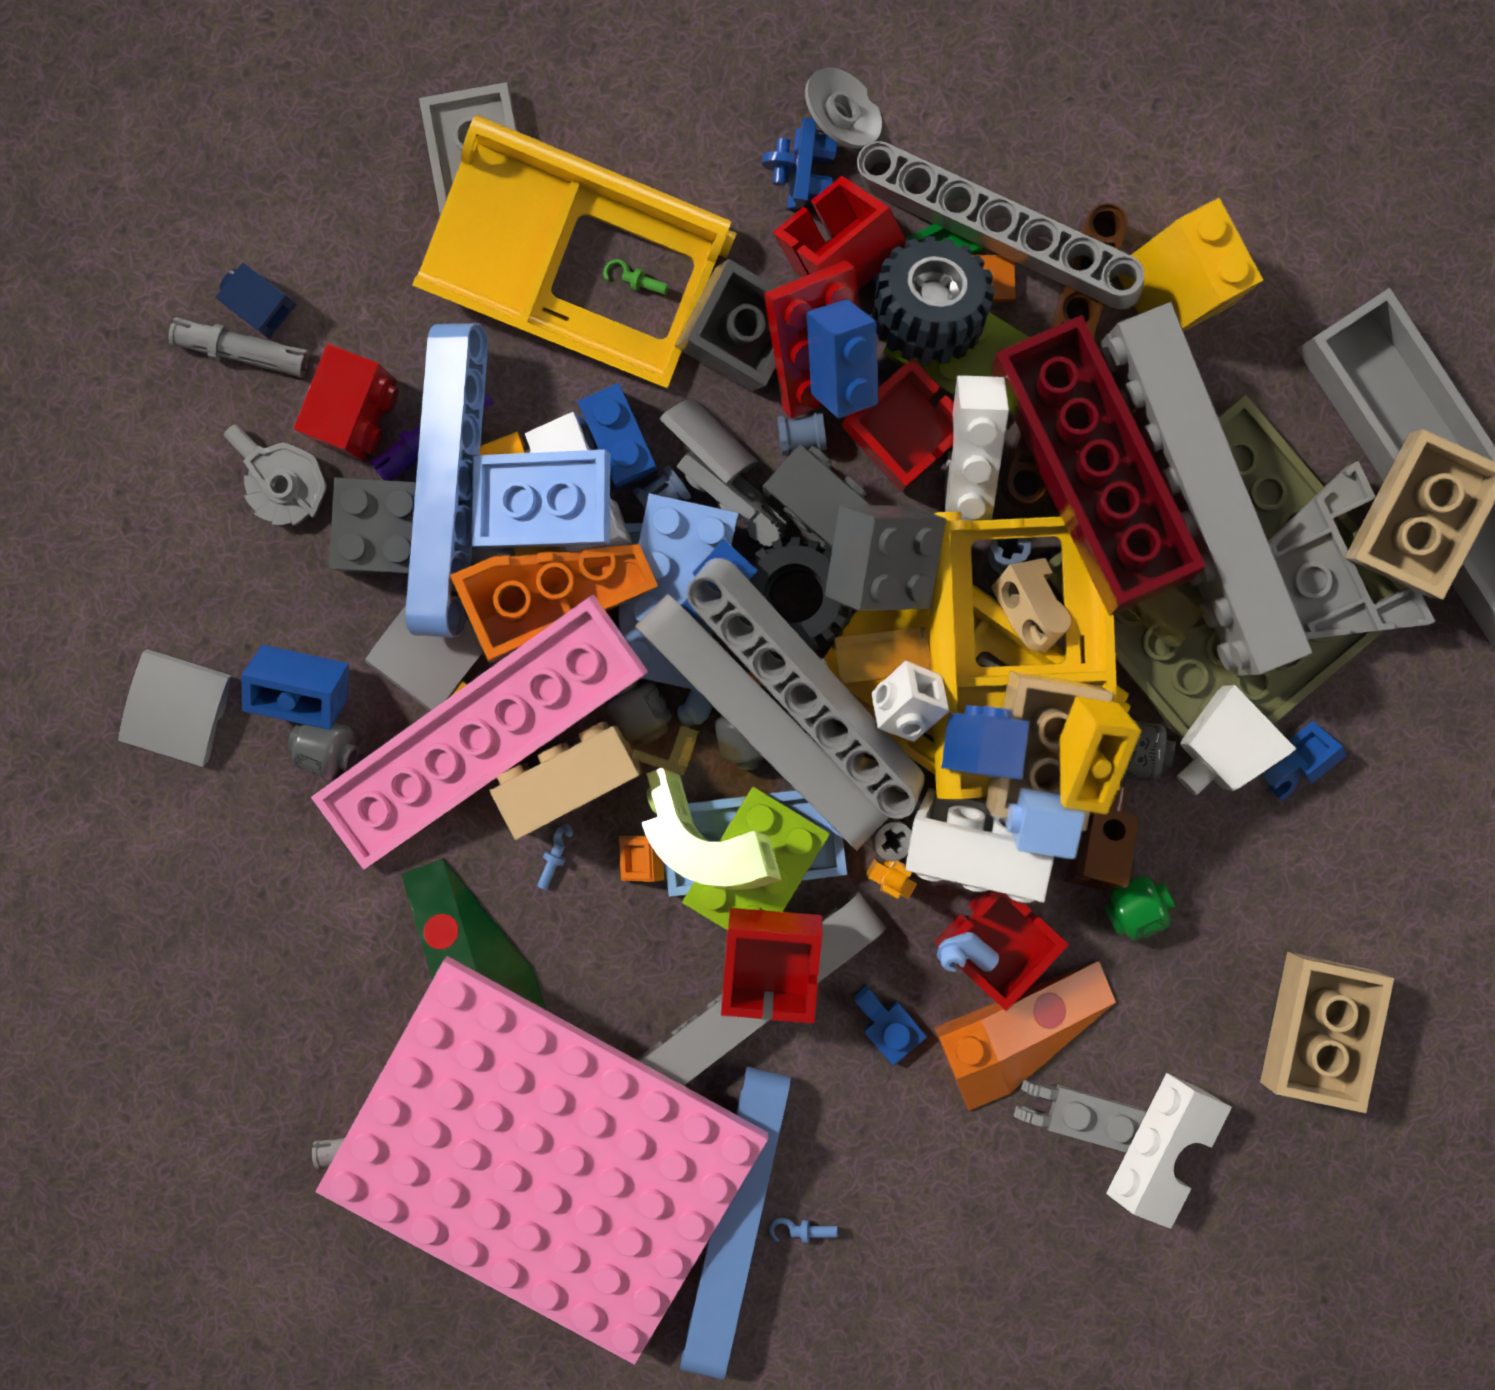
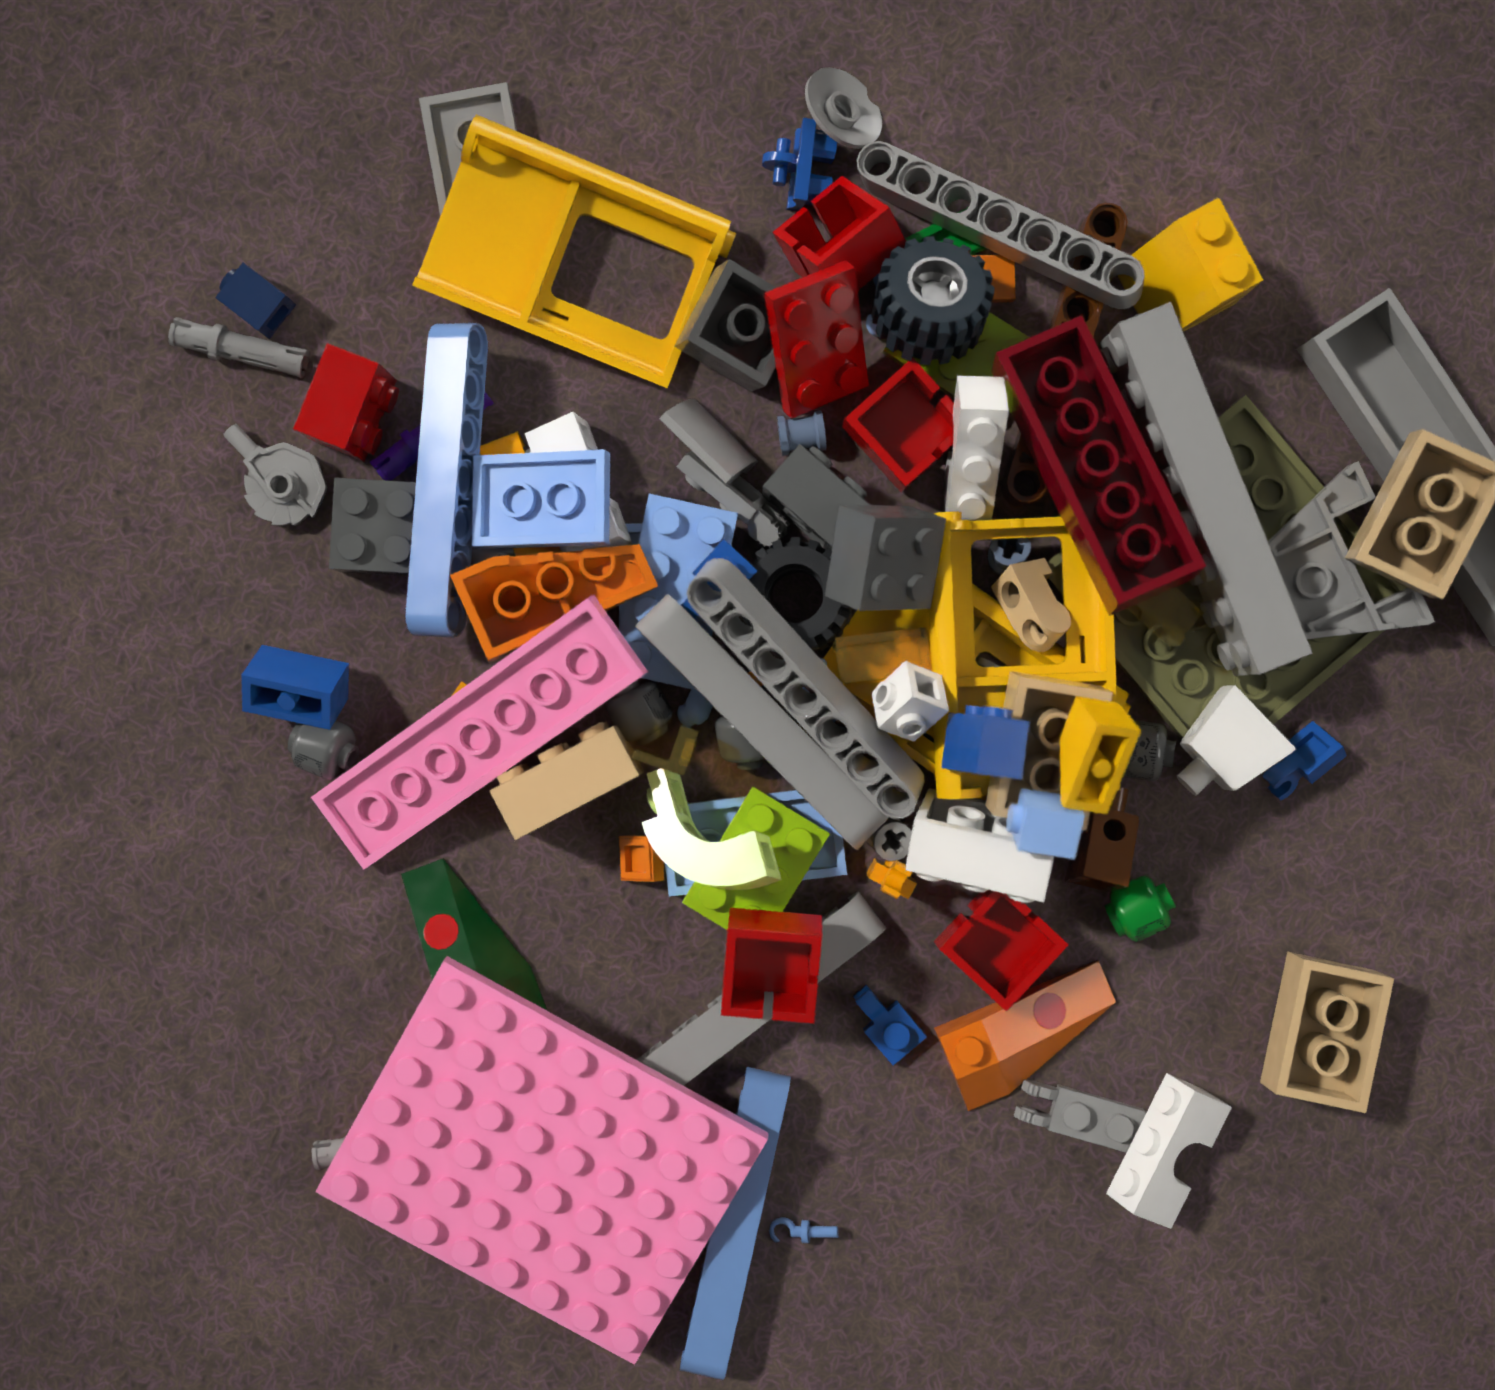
(174, 707): light grey slope -> none
(425, 665): light grey slope -> none
(555, 856): medium blue hand -> none
(619, 434): blue brick -> none
(637, 278): bright green hand -> none
(665, 485): sand blue bush -> none
(842, 357): blue brick -> none
(964, 947): light blue arm -> none

